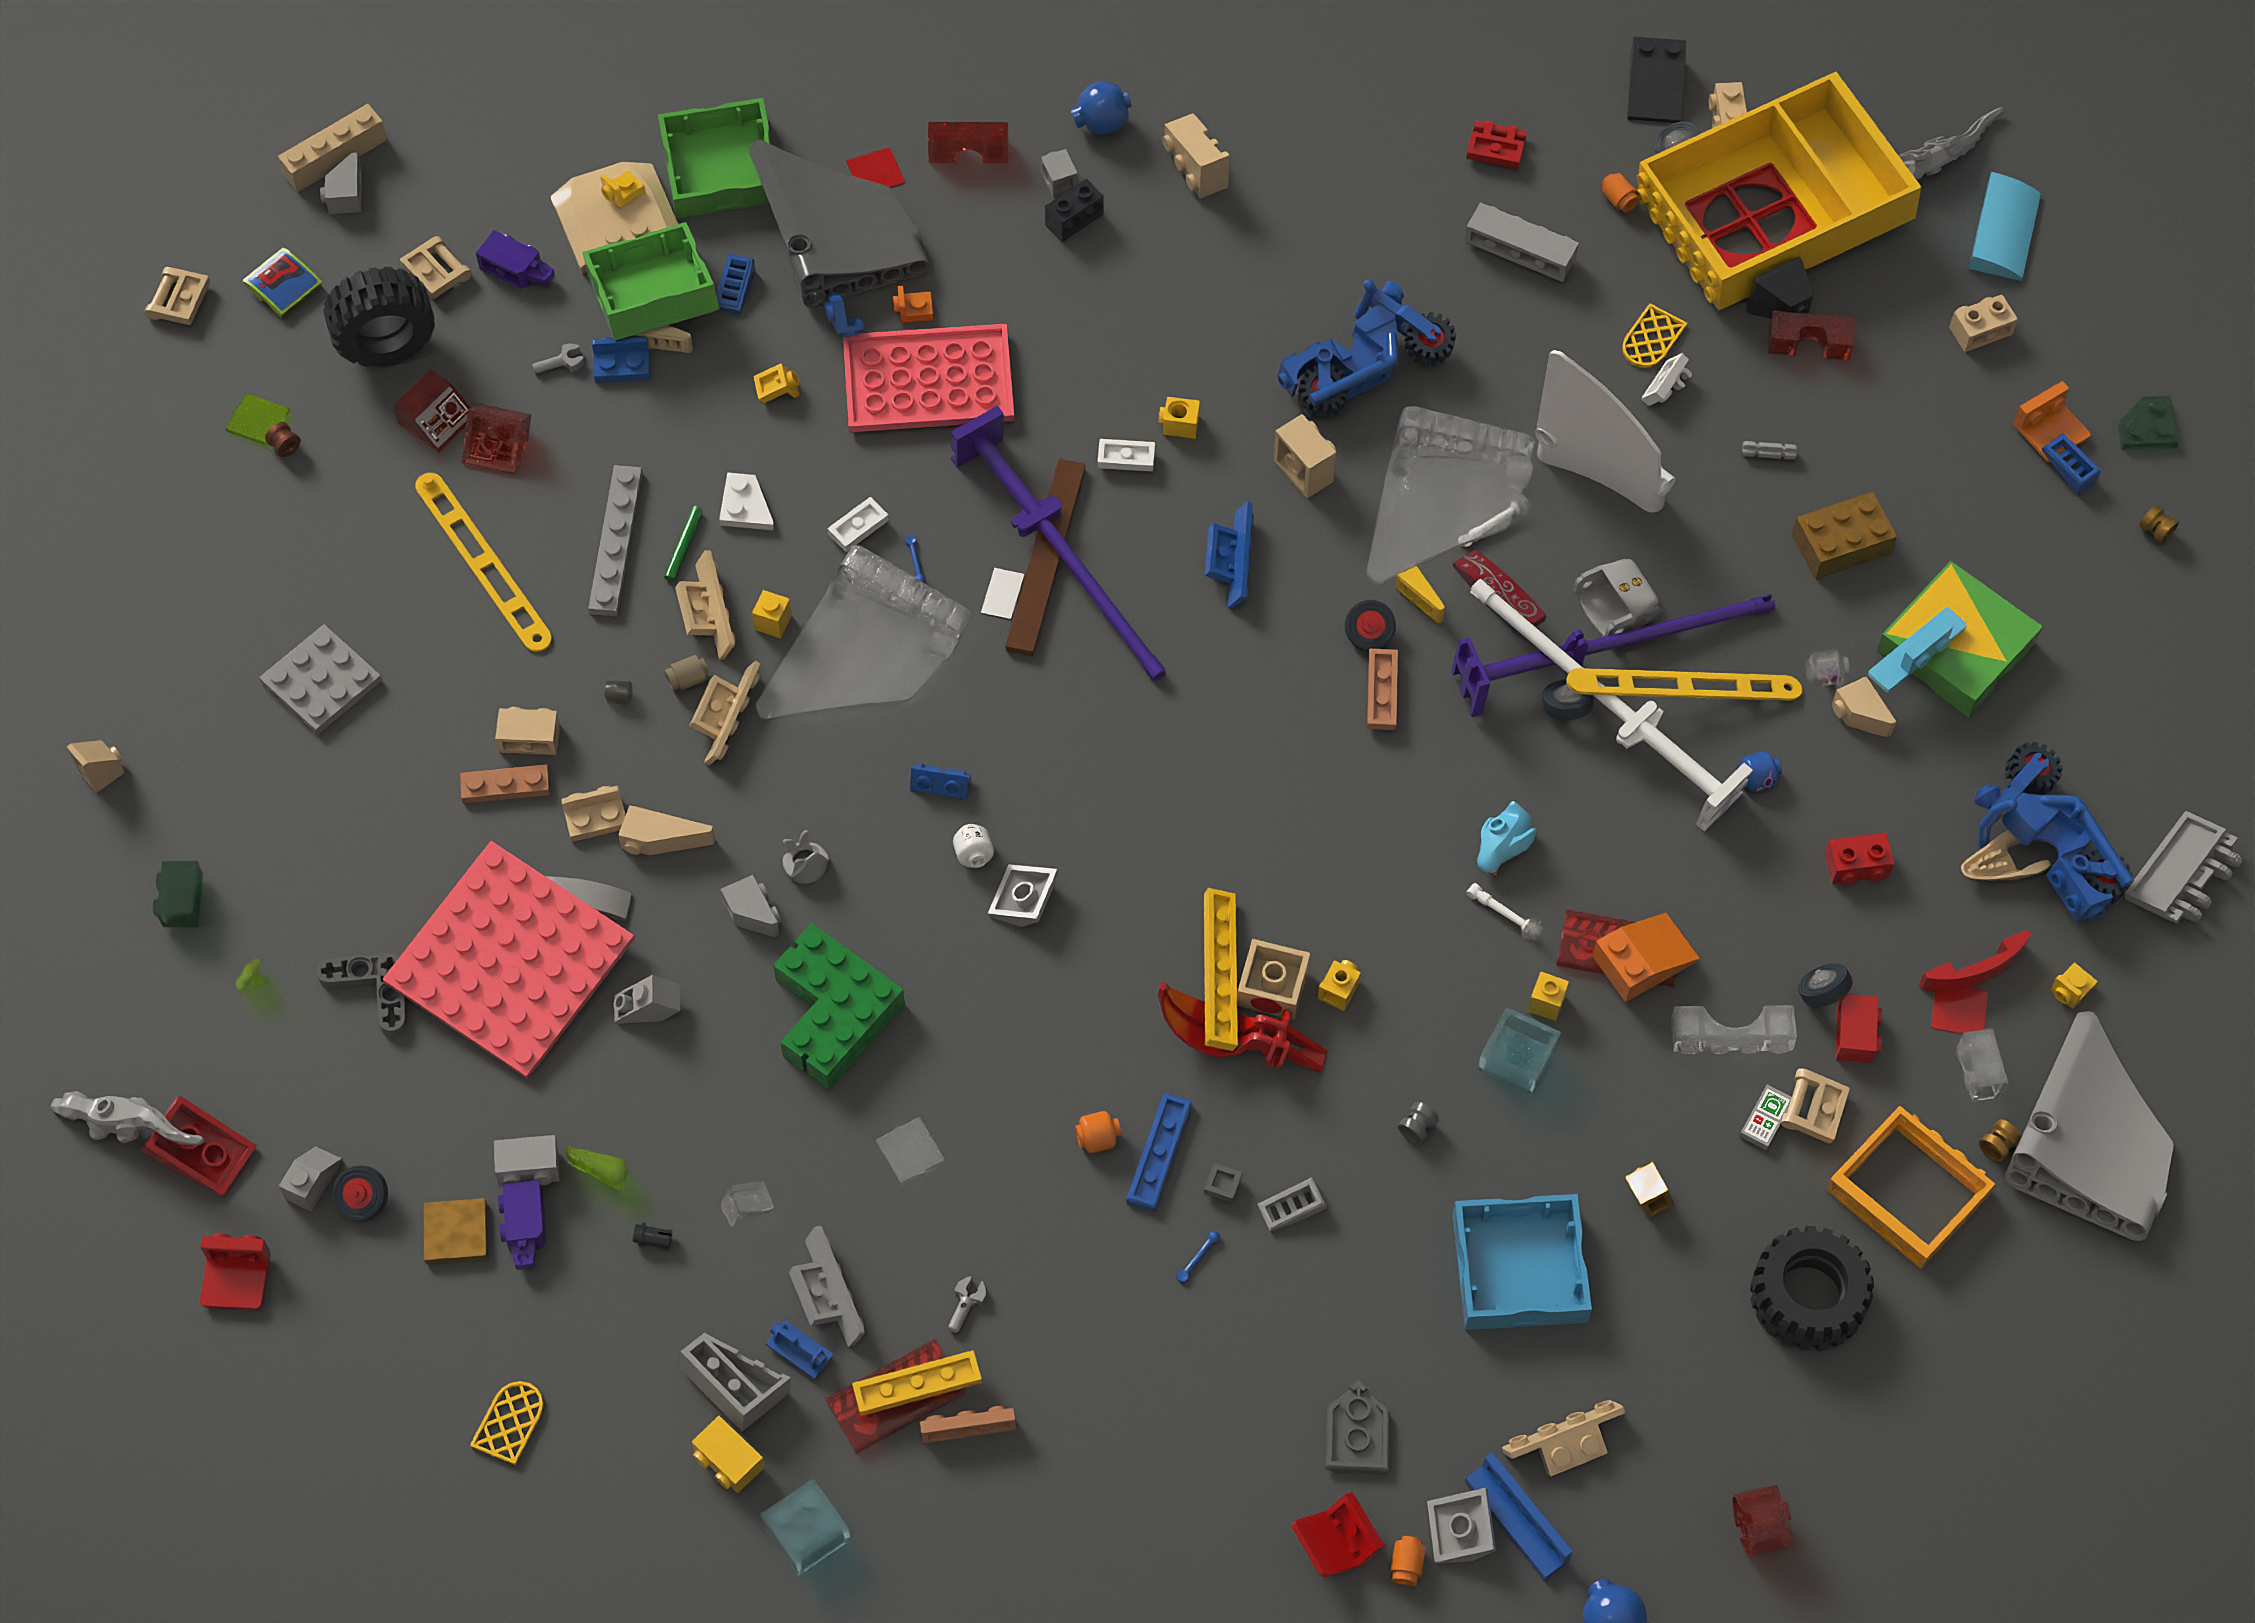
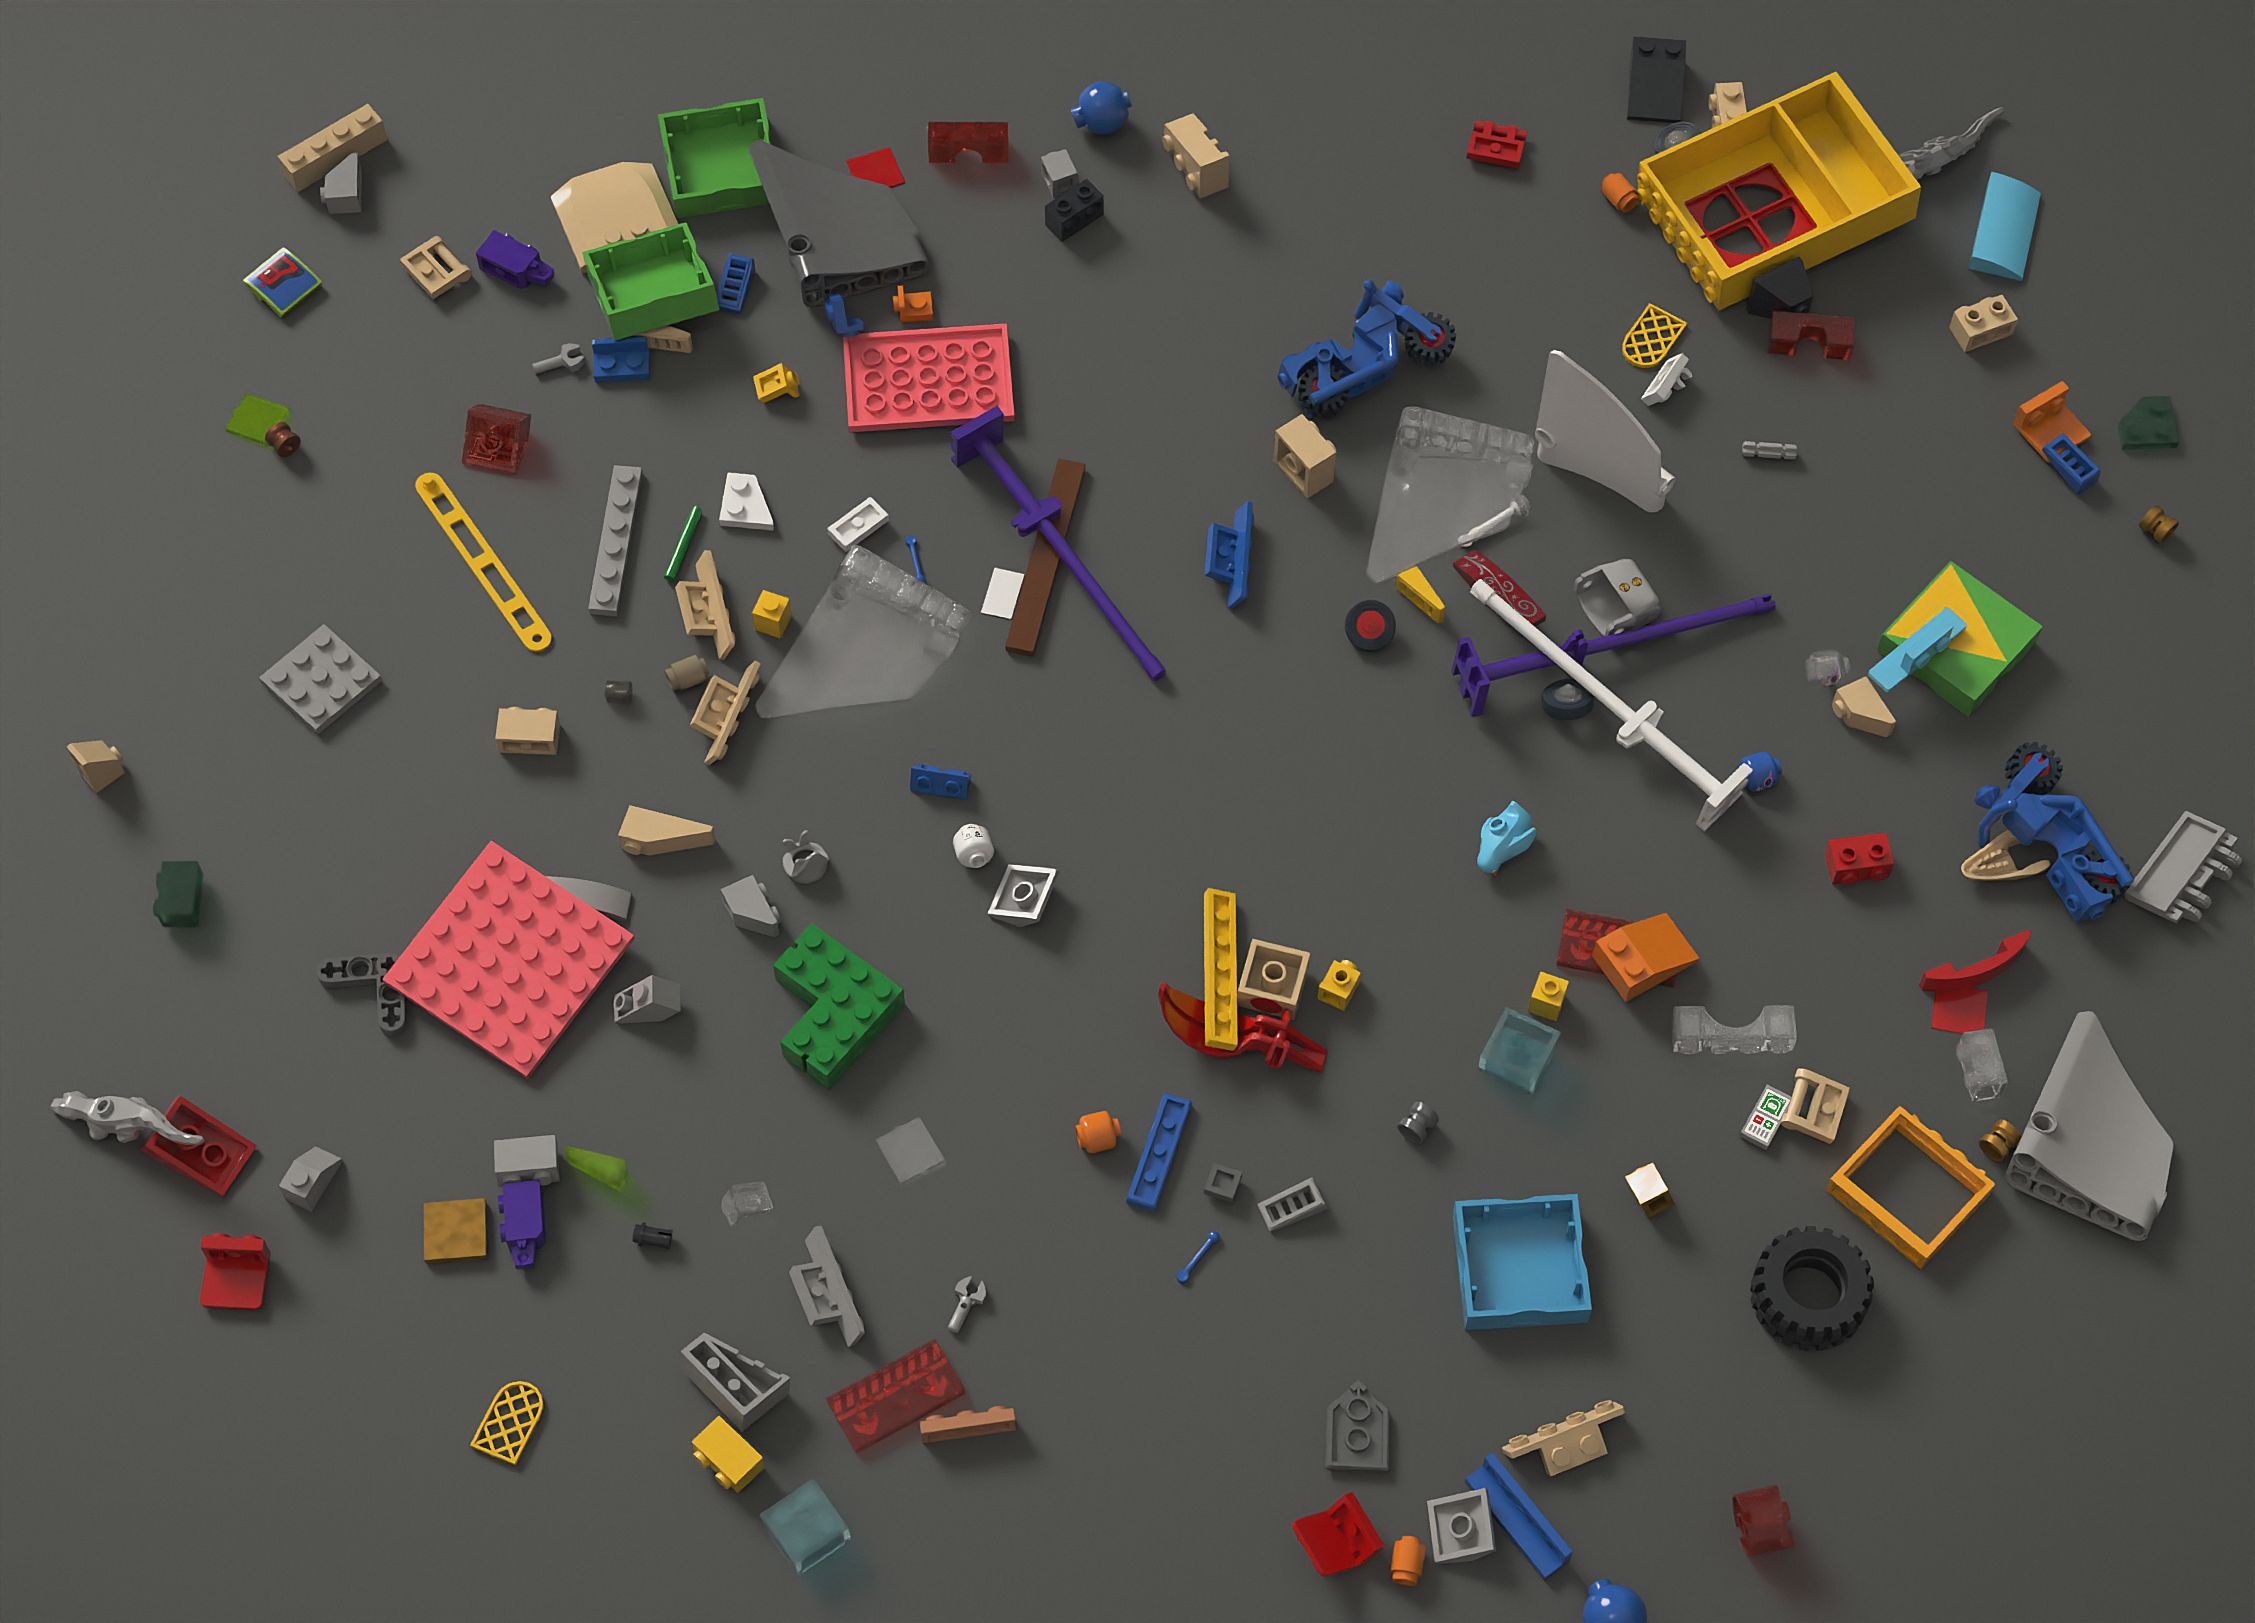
(184, 298): tan plate -> none
(250, 974): clear neon green plant -> none
(360, 1193): black wheel -> none
(379, 316): black tyre -> none
(432, 411): clear red slope -> none
(505, 783): nougat plate -> none
(594, 813): tan bracket -> none
(622, 188): yellow bracket -> none
(798, 1348): blue hinge -> none
(917, 1383): yellow plate -> none
(1126, 455): white plate -> none
(1184, 426): yellow brick -> none
(1382, 689): nougat plate -> none
(1521, 242): light grey brick -> none
(1530, 928): white piece -> none
(1585, 682): yellow piece -> none
(1825, 985): black wheel -> none
(1844, 535): pearl gold brick -> none
(1857, 1028): red brick -> none
(2073, 986): yellow bracket -> none

